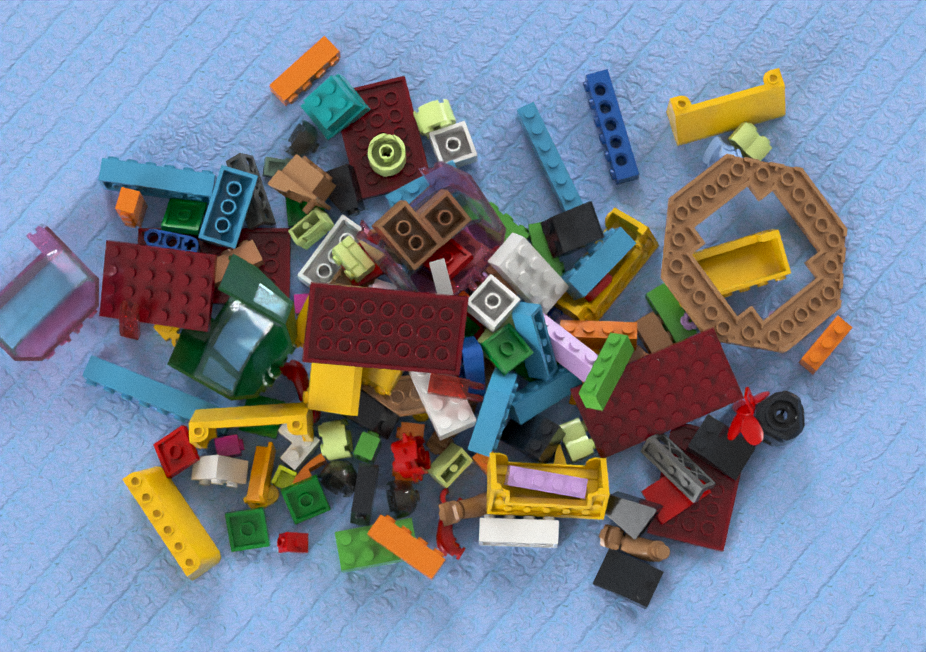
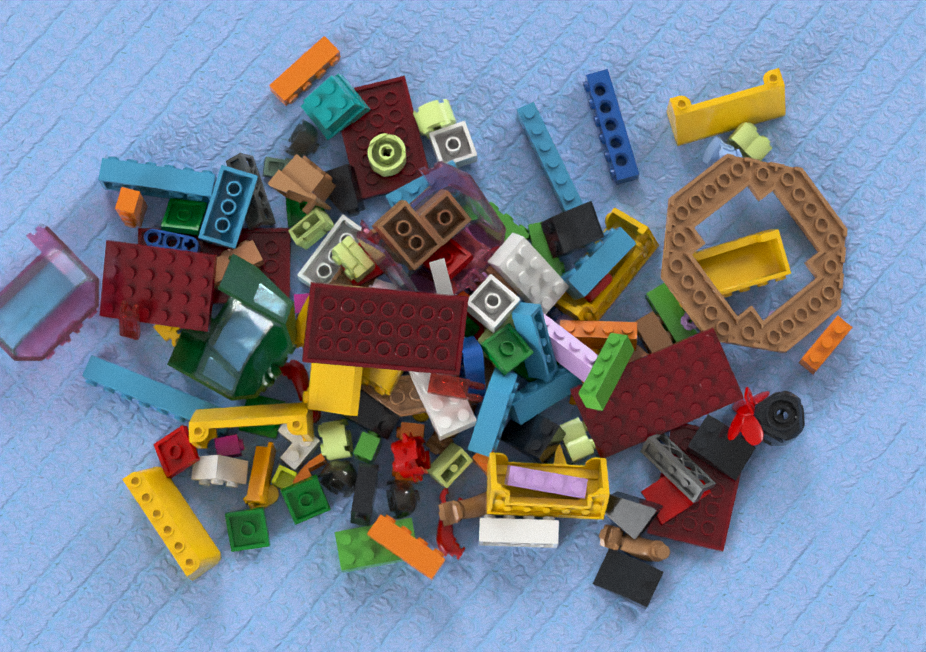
(293, 542): red bracket -> none

